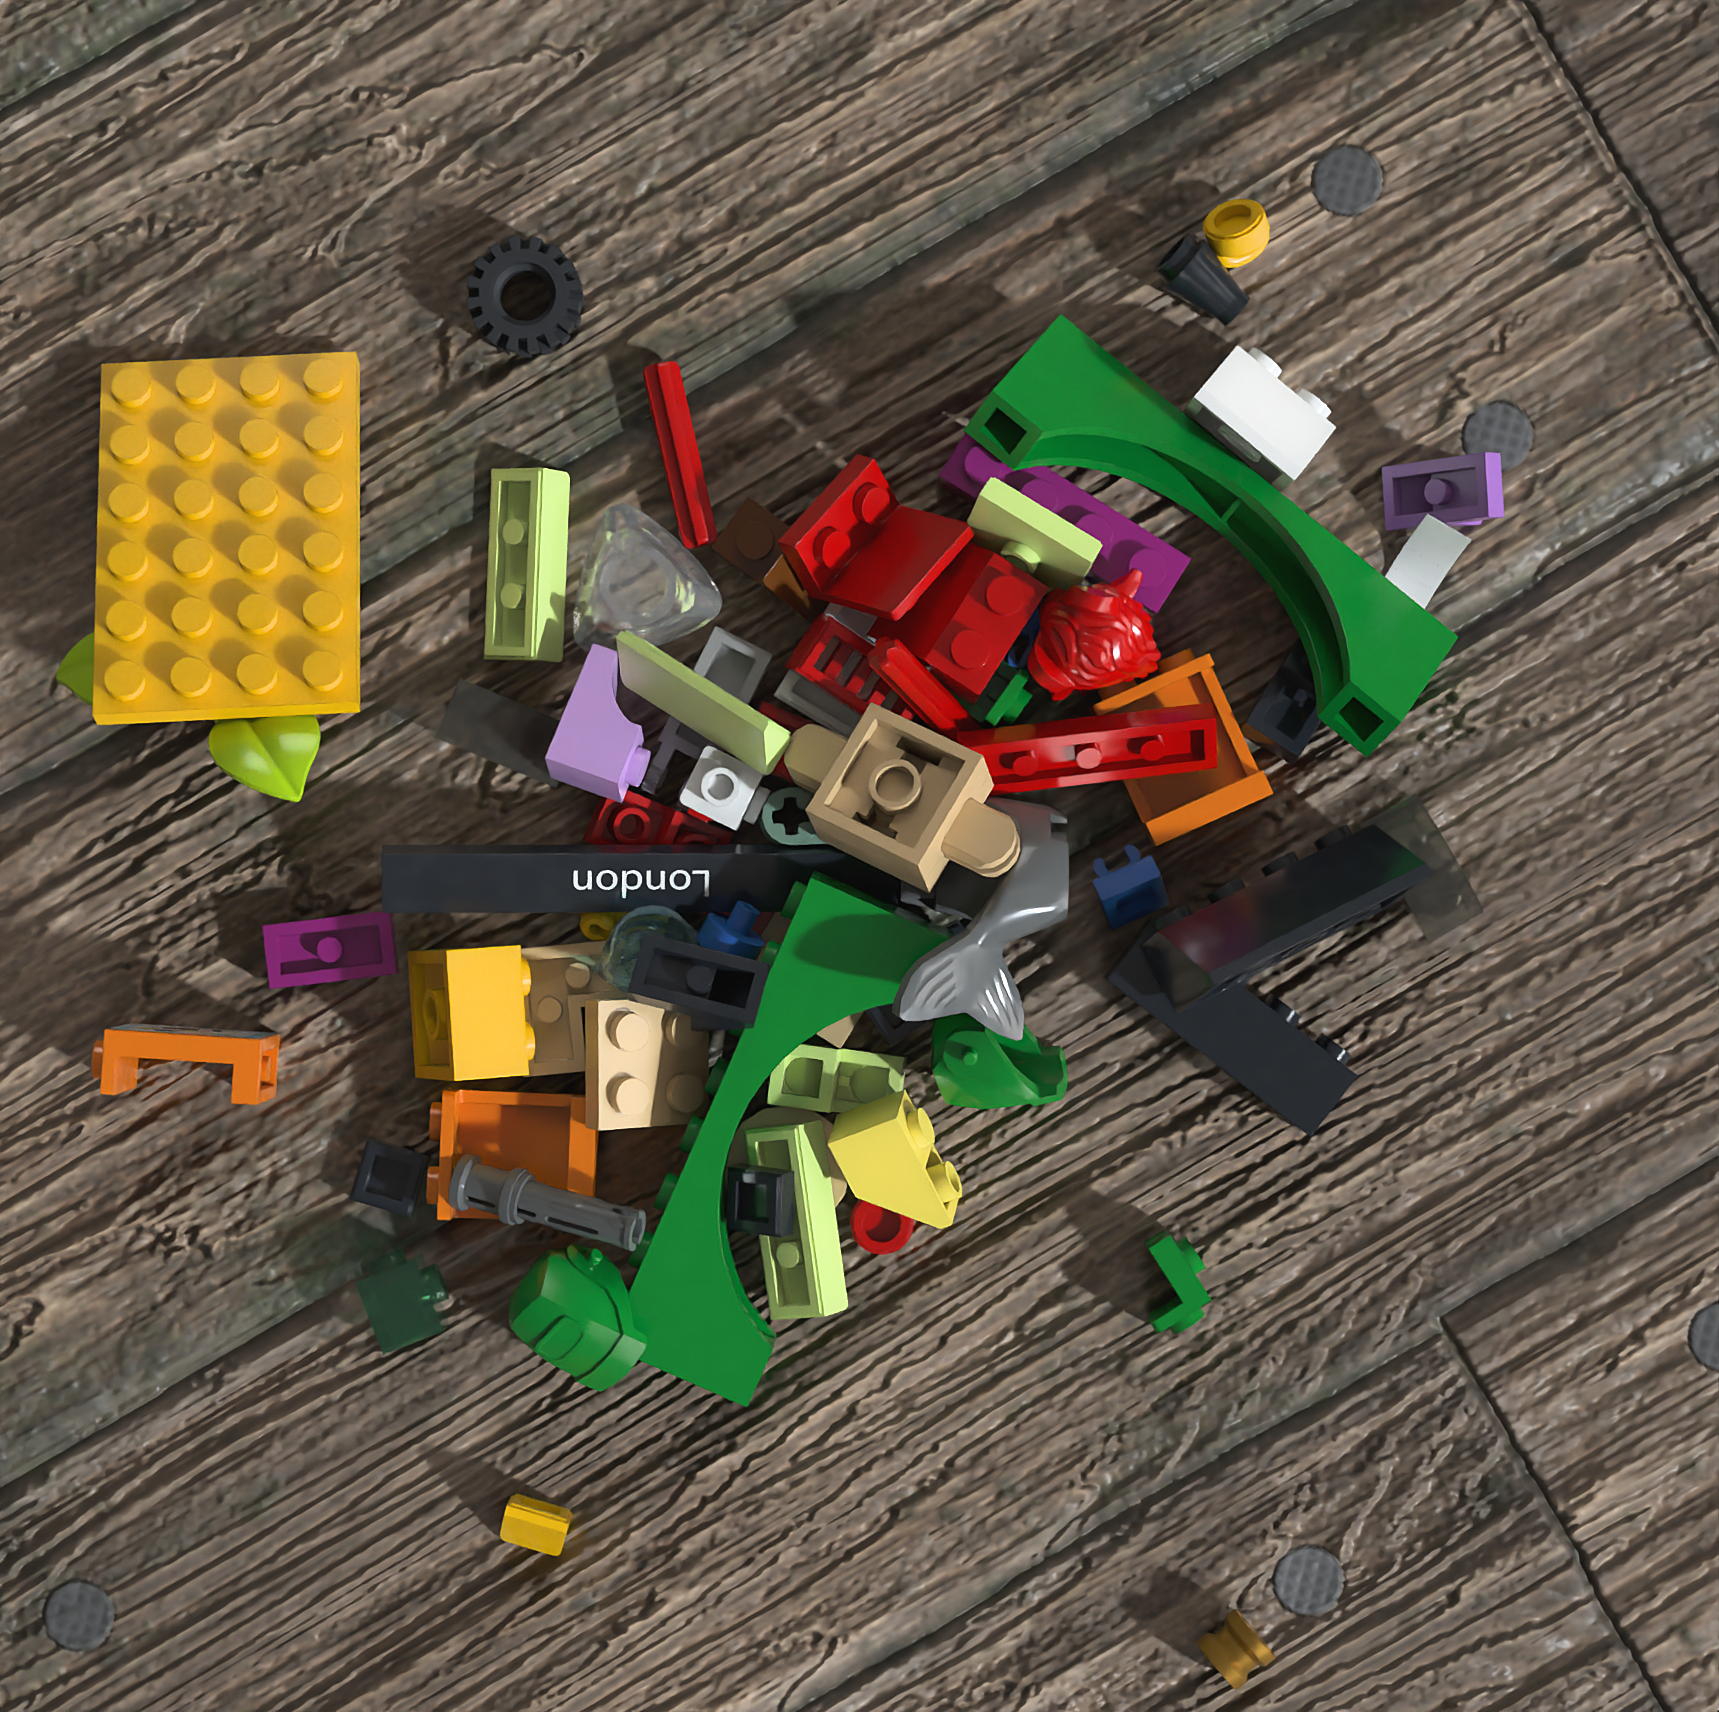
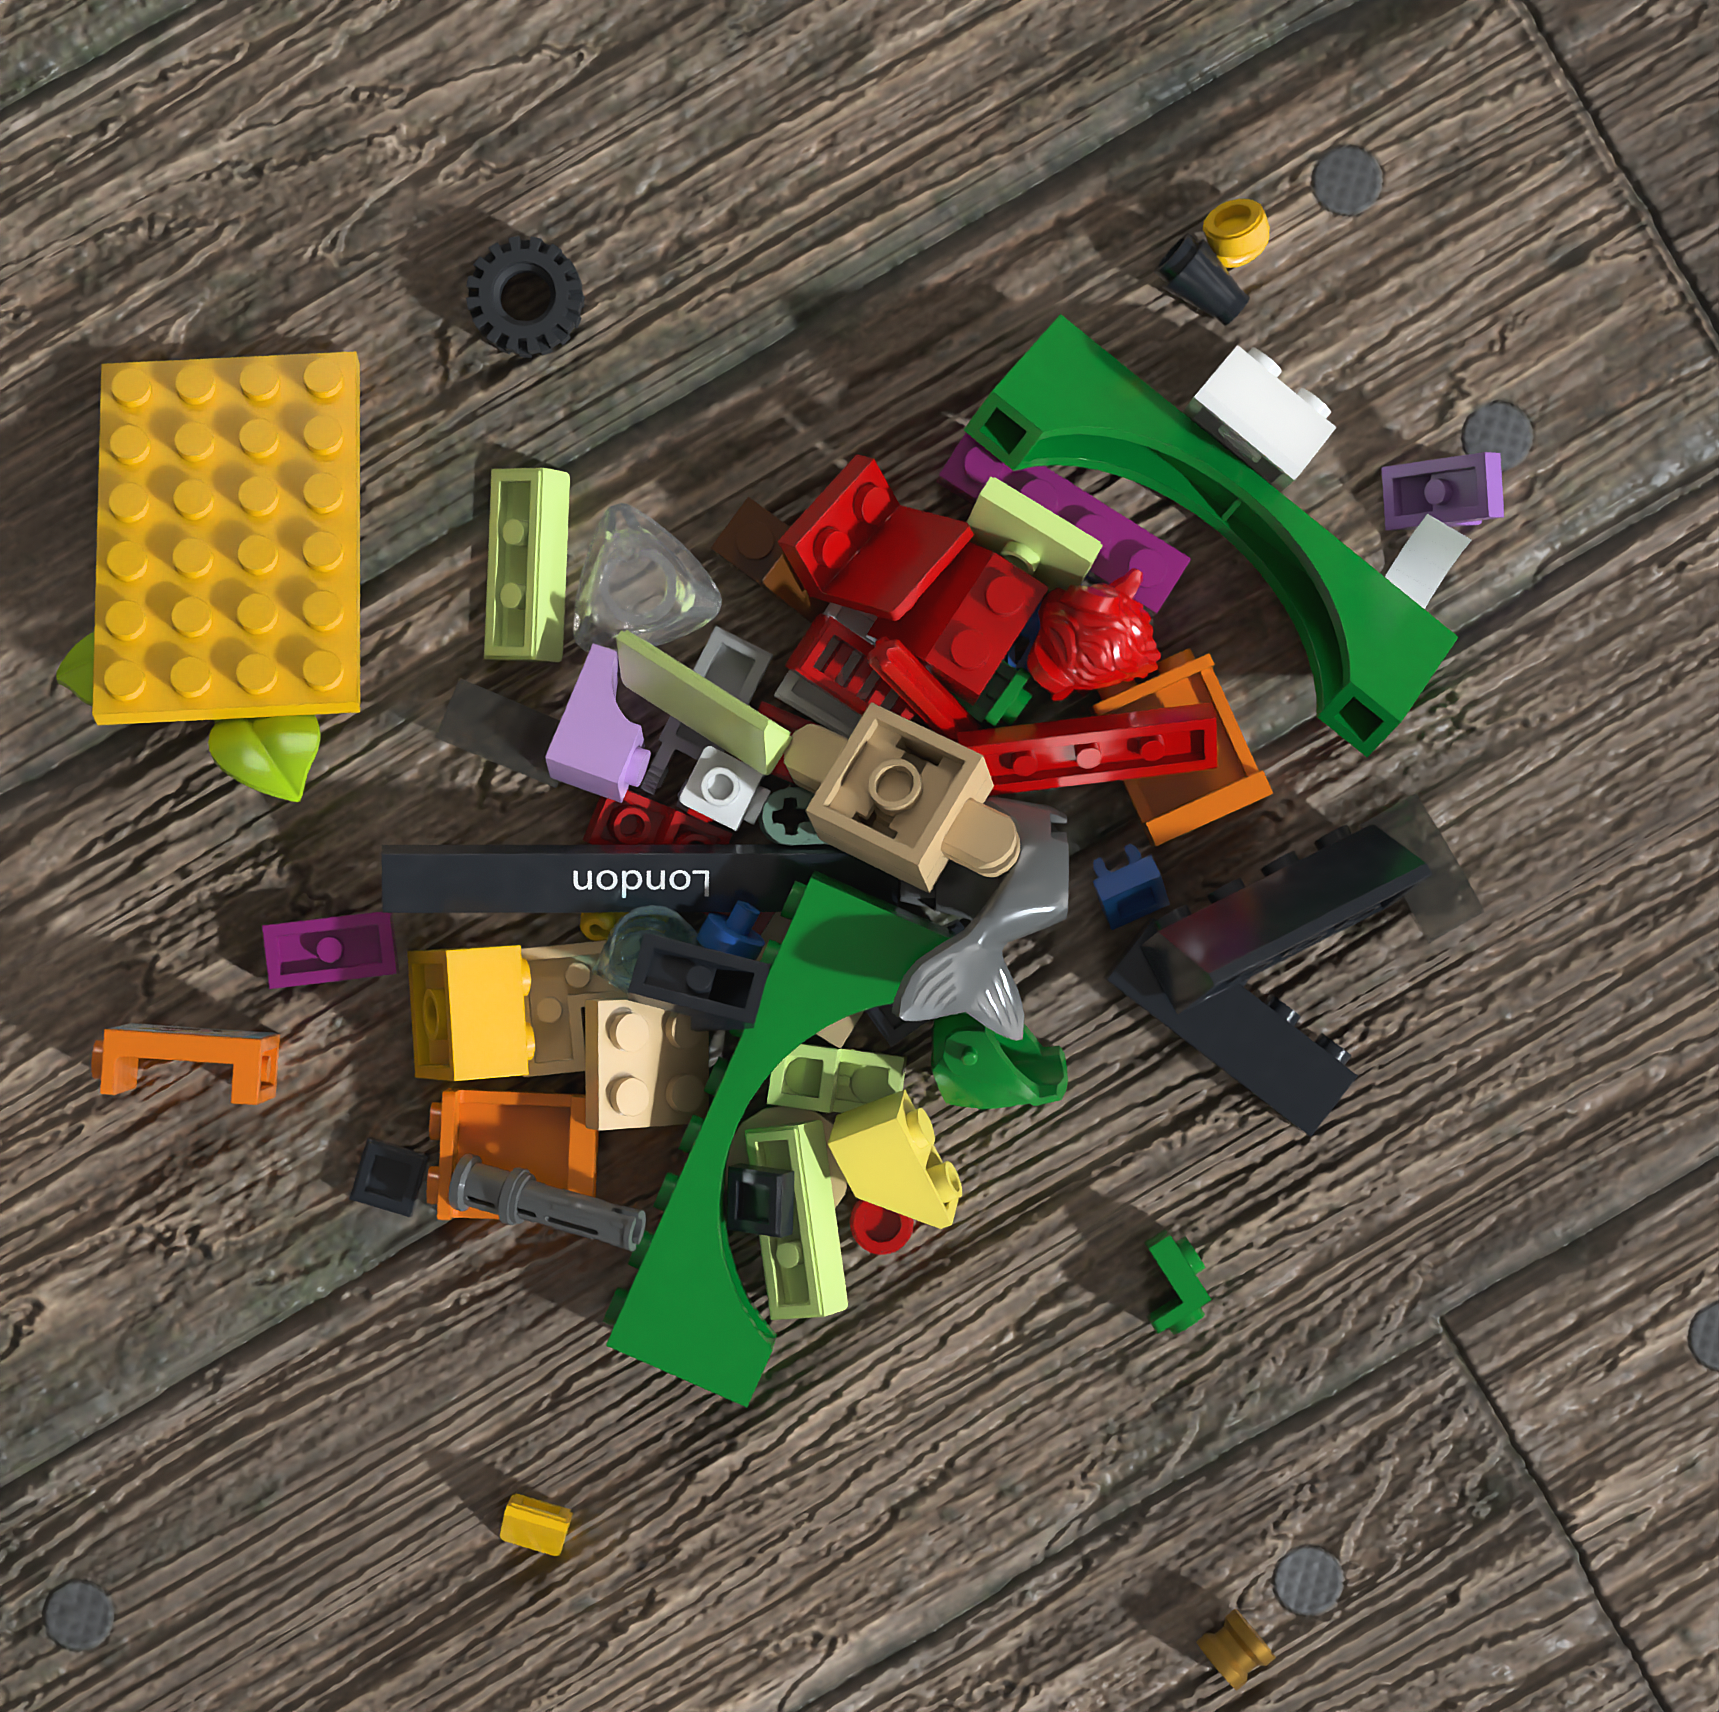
(403, 1299): clear green brick -> none
(578, 1316): green helmet -> none
(680, 454): red axle -> none
(1286, 710): black slope -> none

